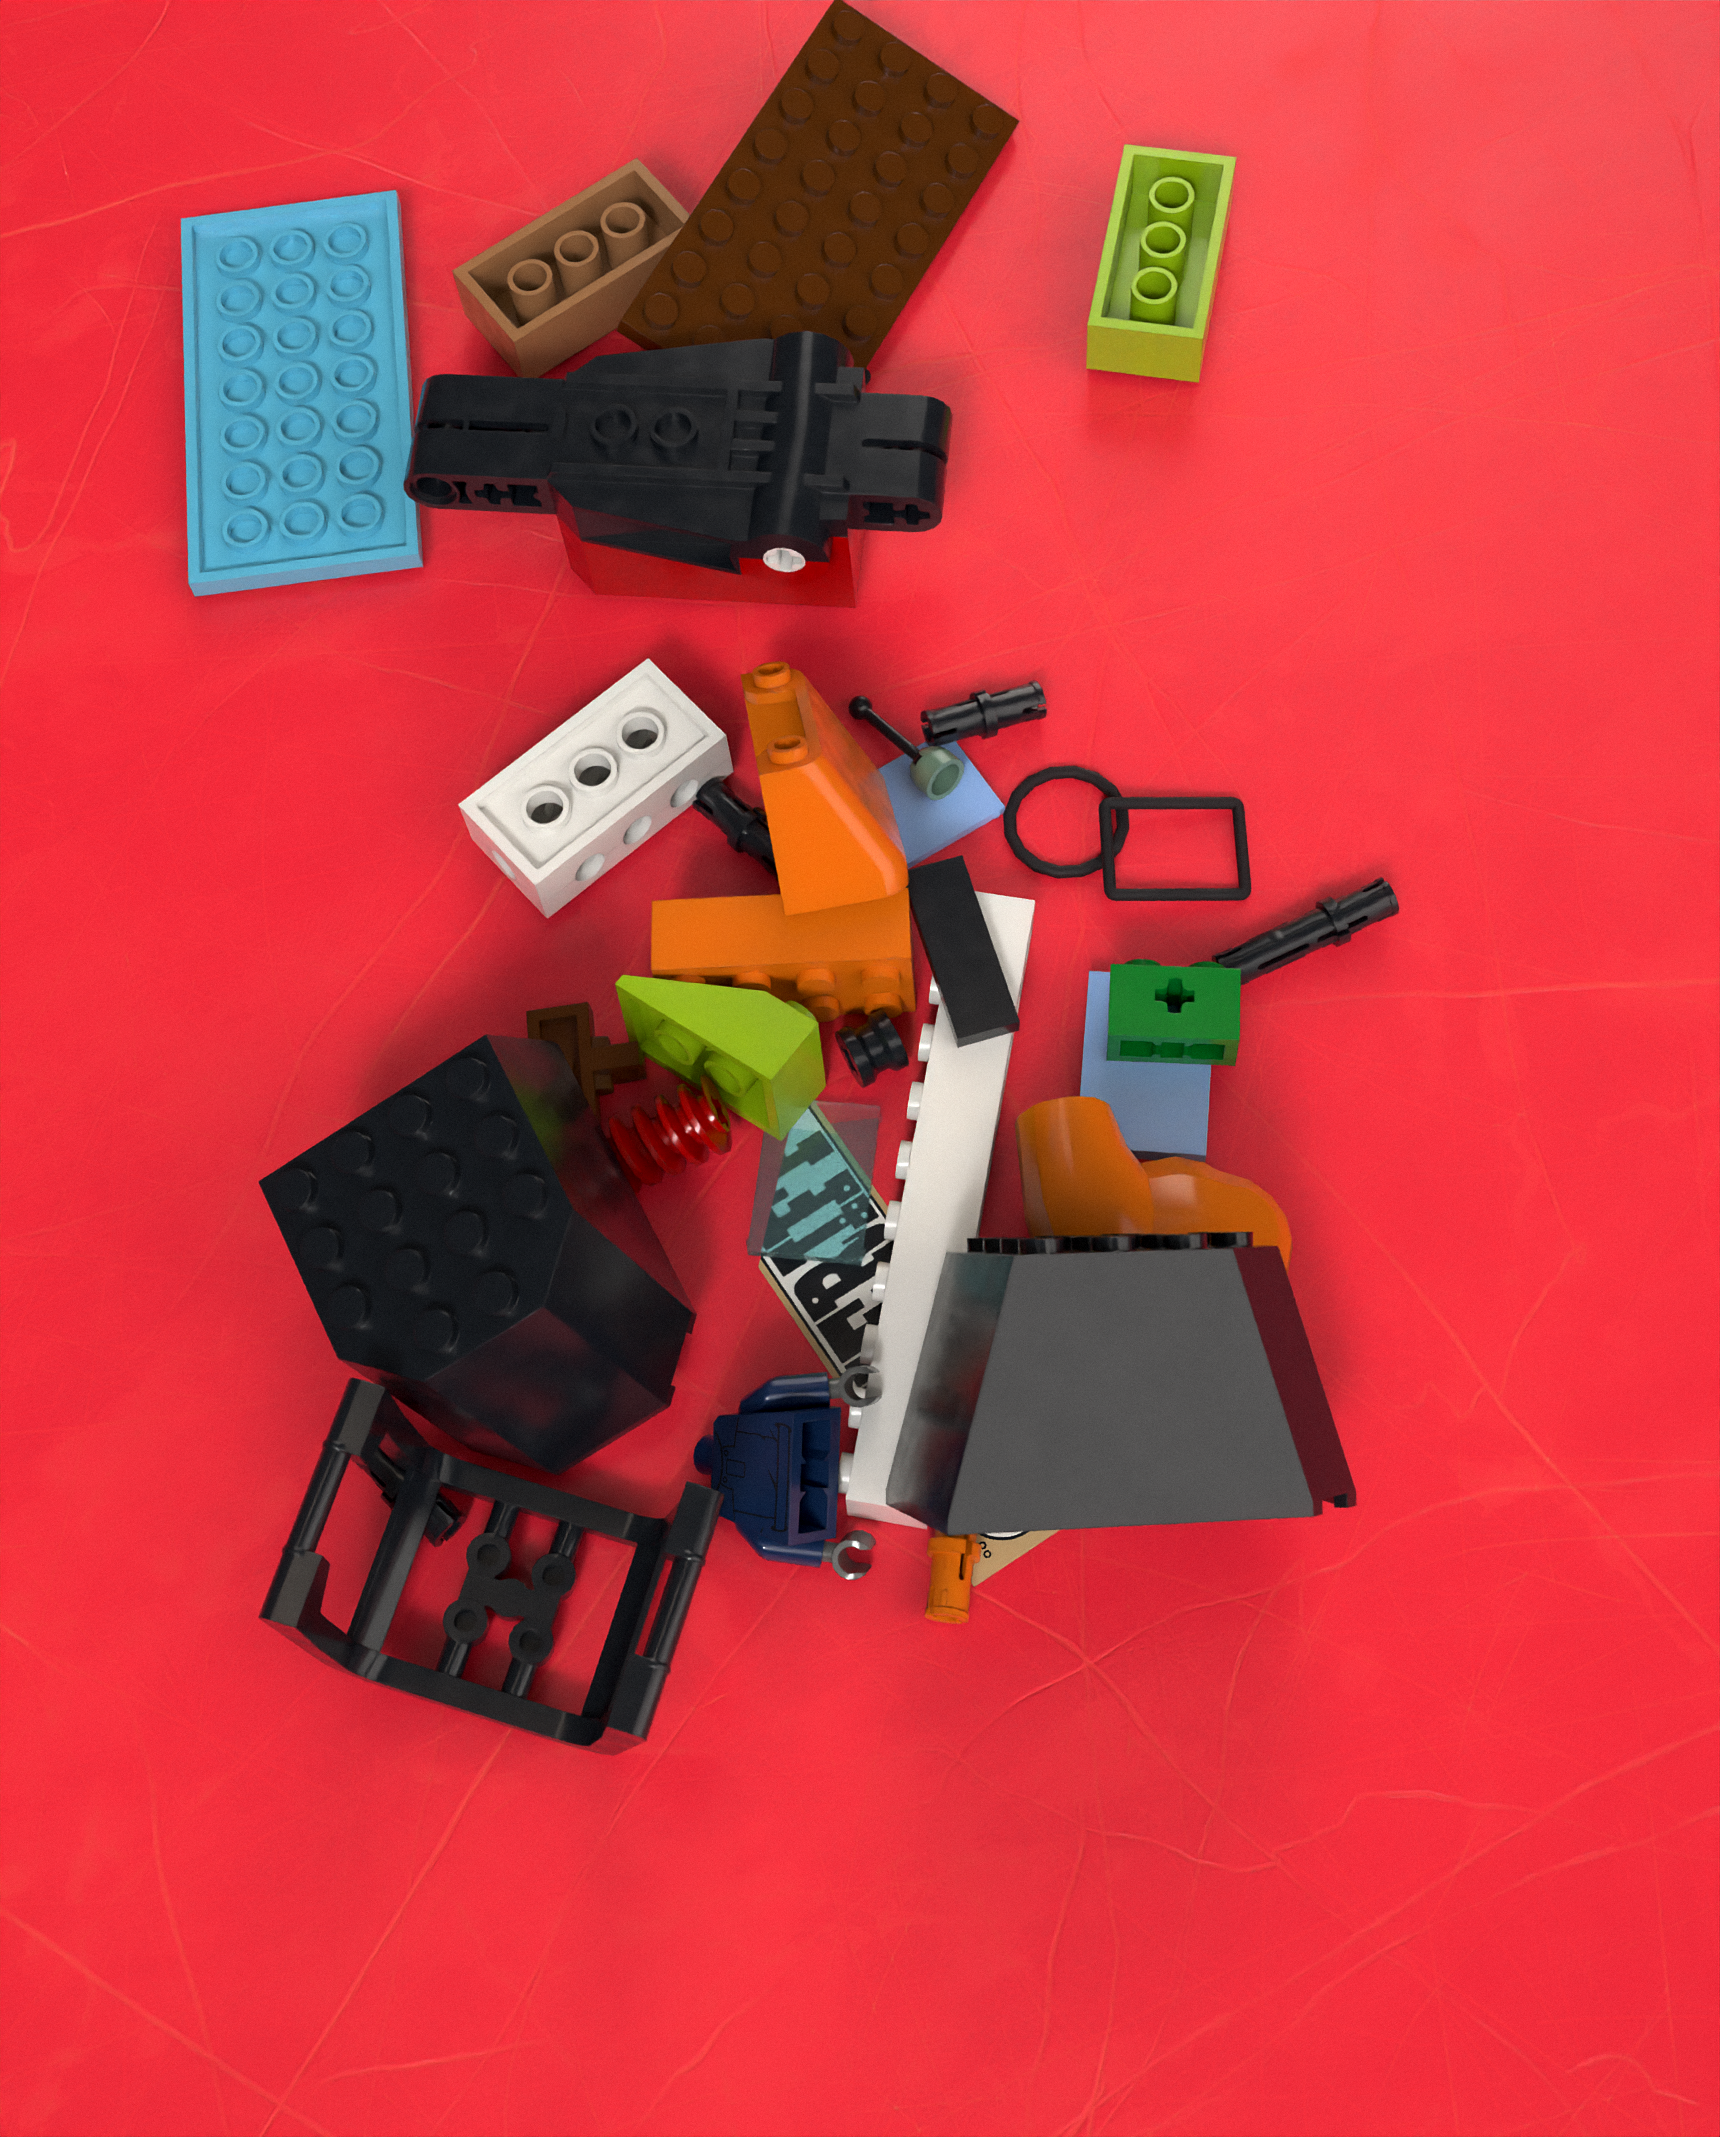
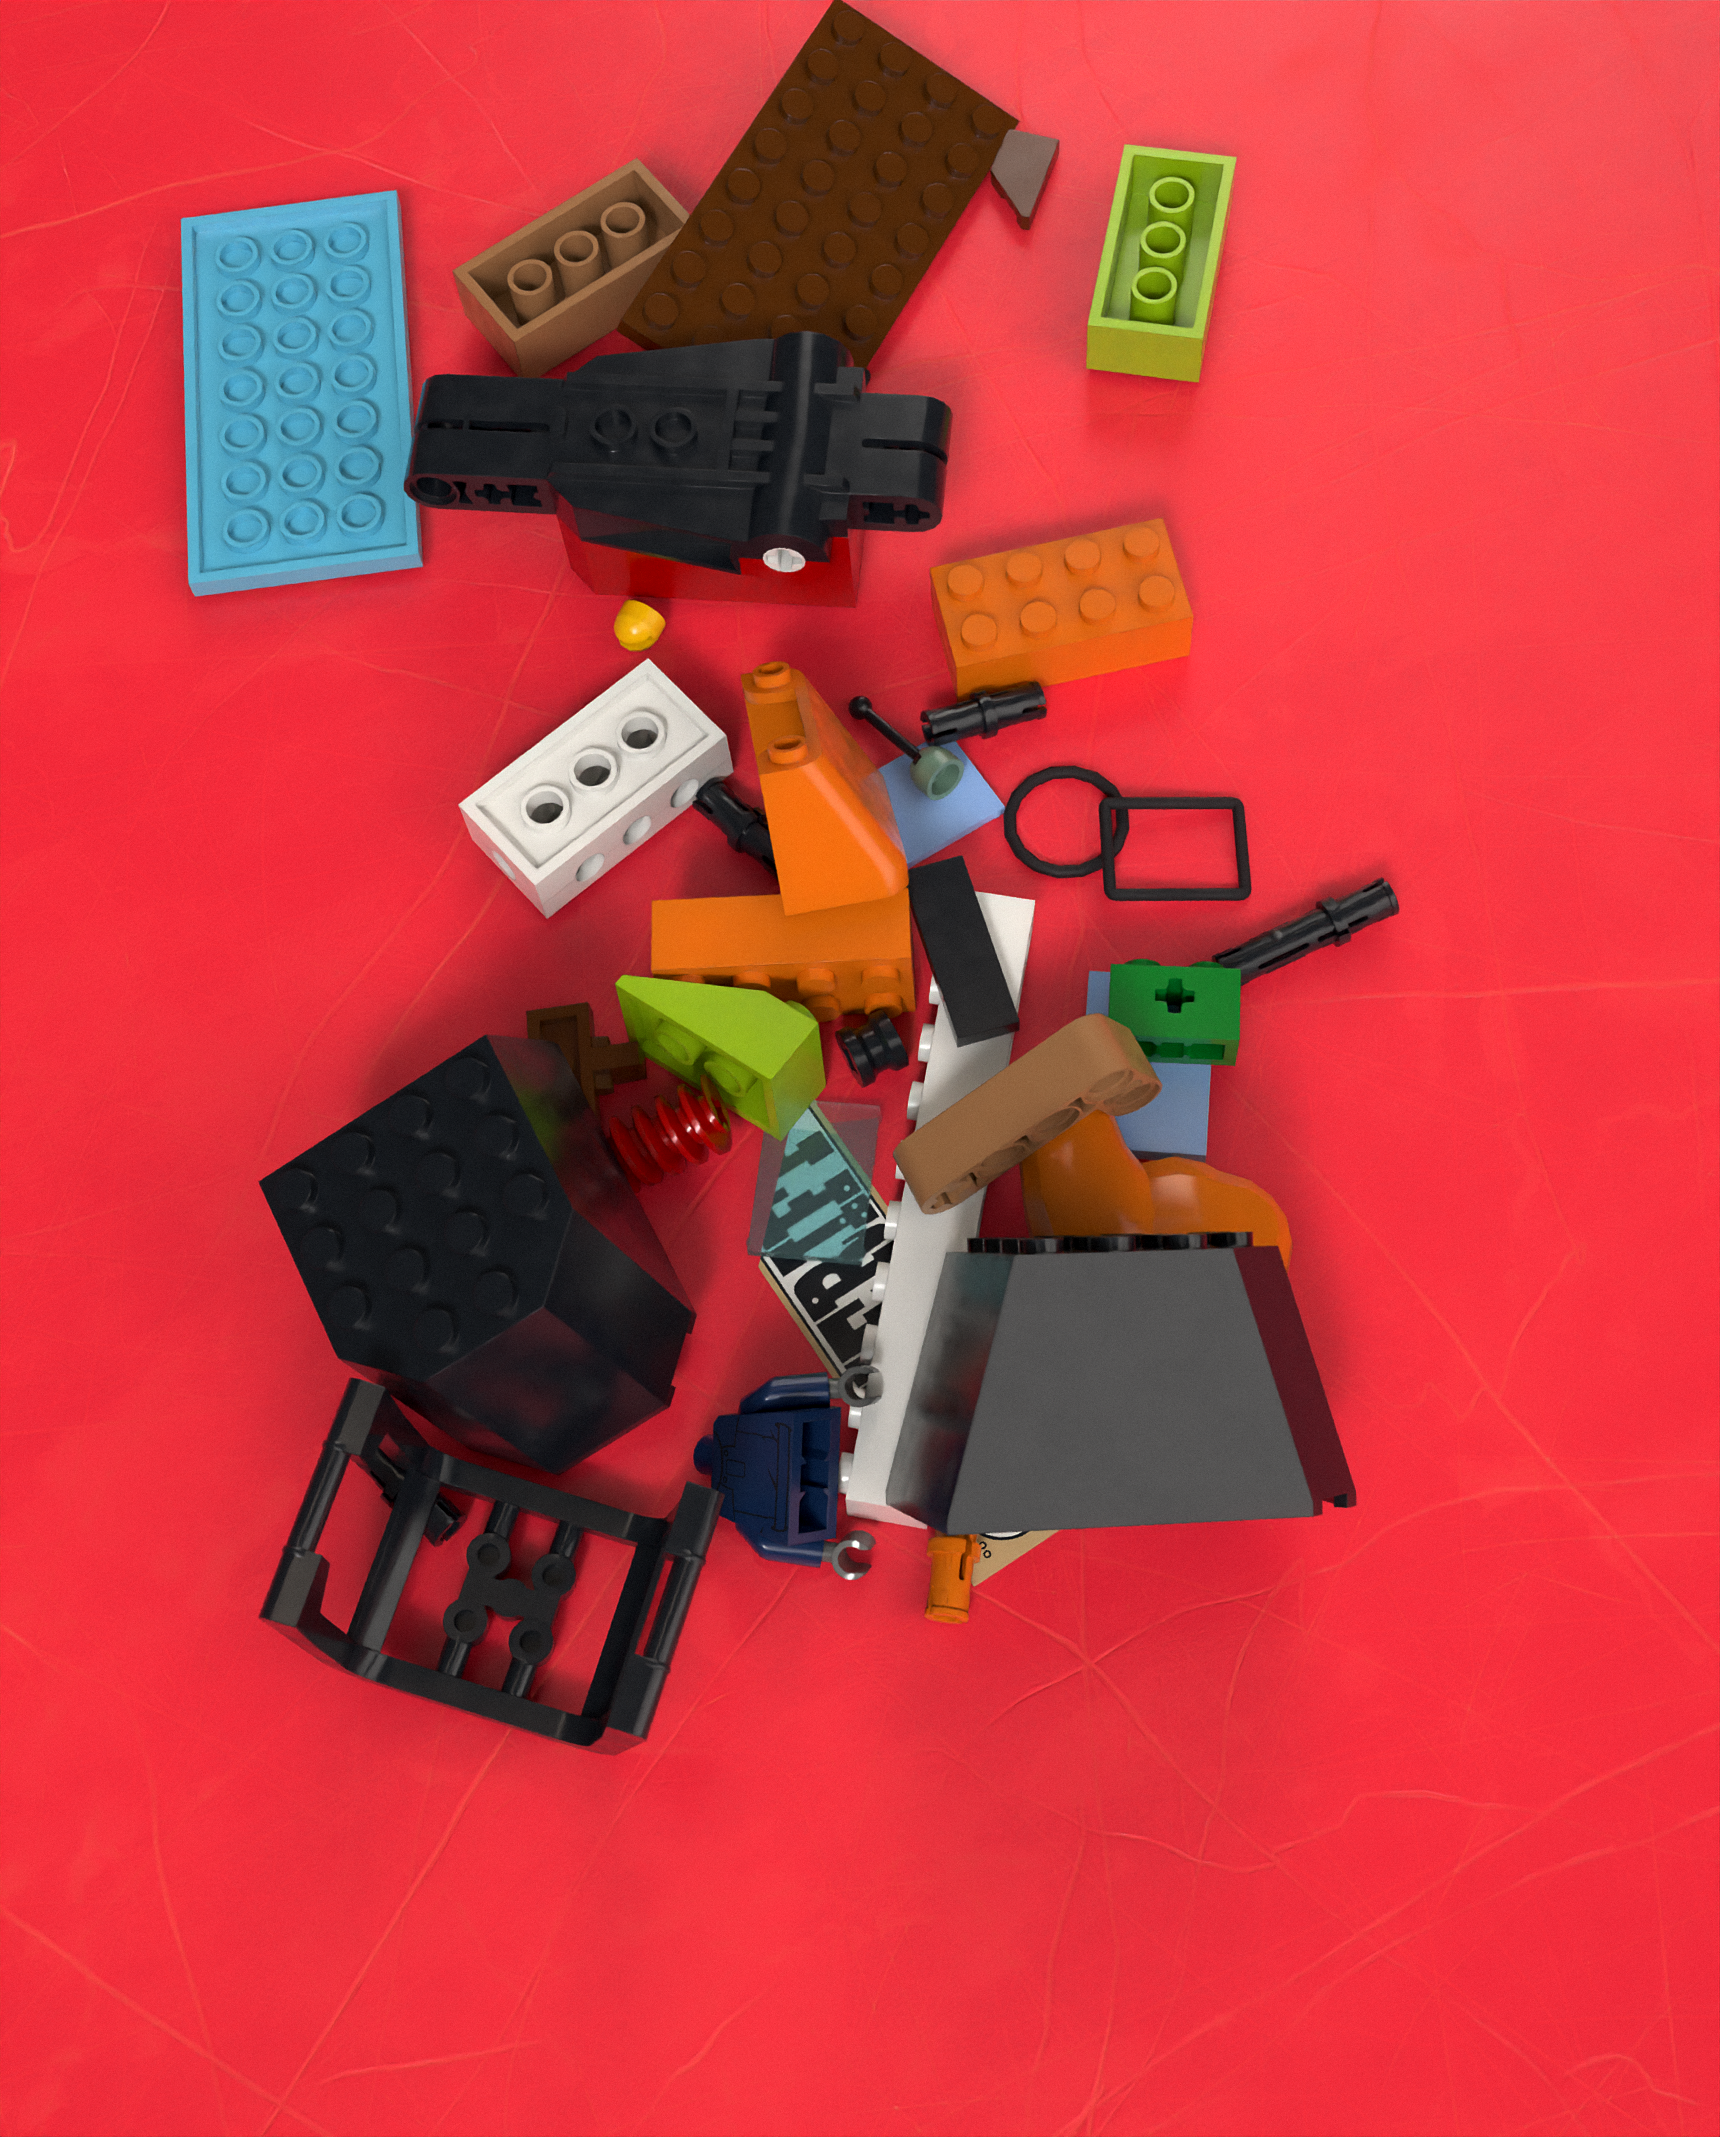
(638, 626): none -> yellow hinge
(1023, 172): none -> reddish brown tile
(1024, 1107): none -> medium nougat beam
(1062, 609): none -> orange brick

